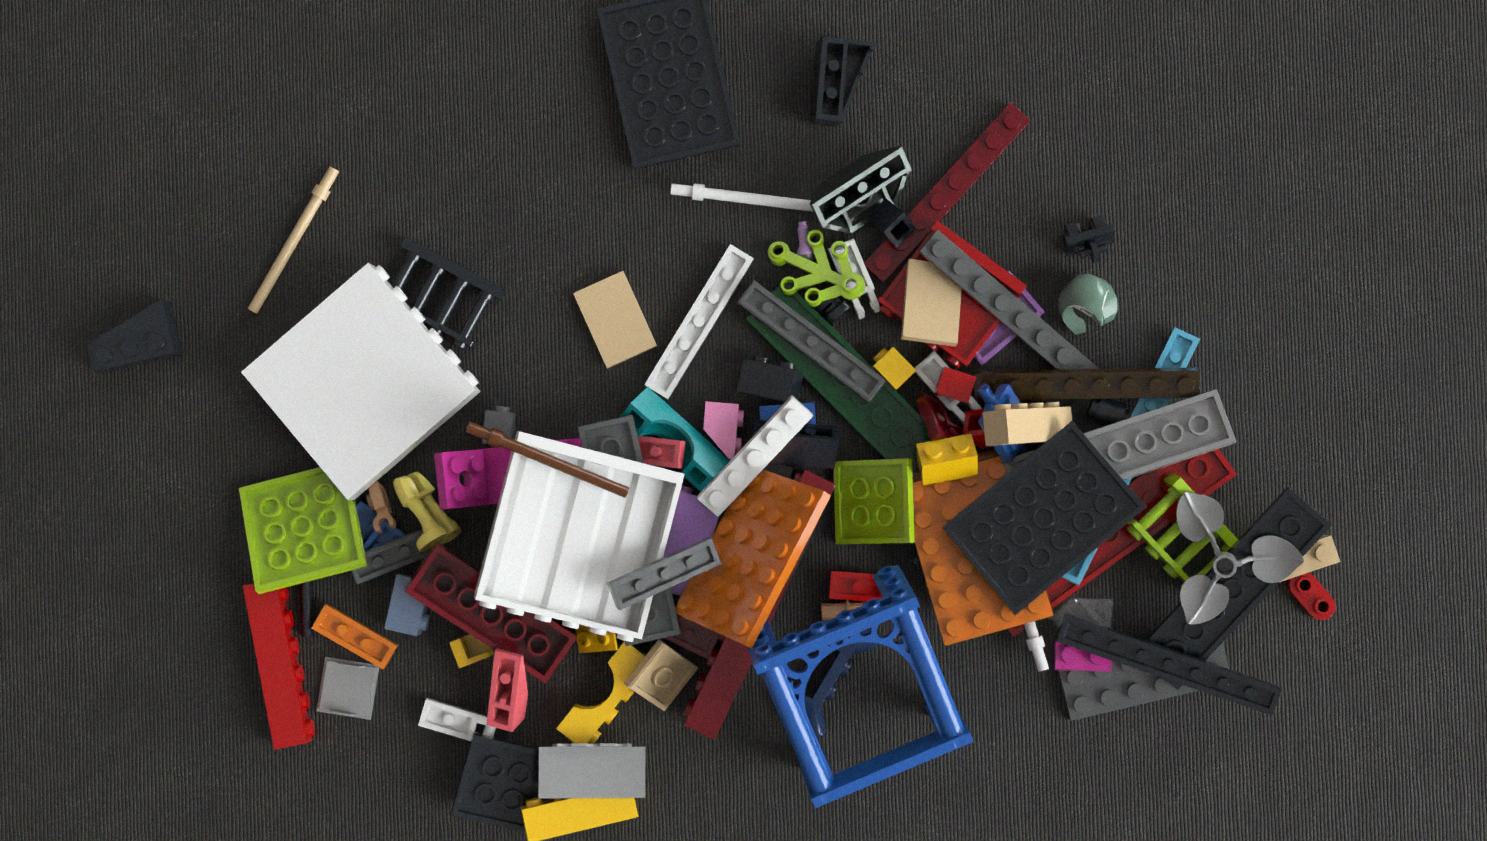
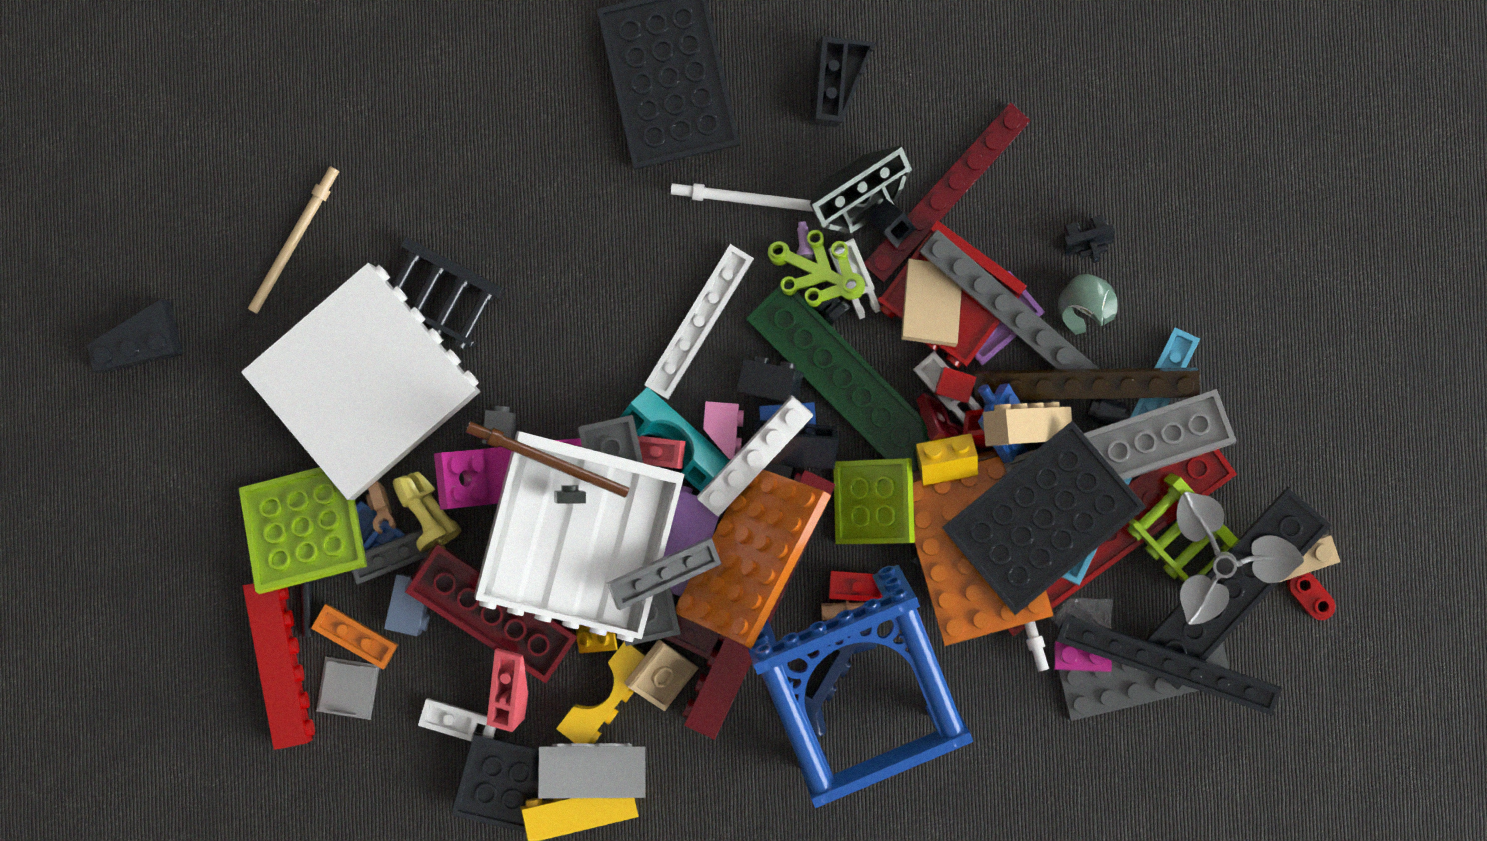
(469, 650): yellow panel -> none
(569, 495): none -> pearl dark grey plate
(615, 319): tan tile -> none
(811, 341): dark grey tile -> none
(892, 367): yellow brick -> none

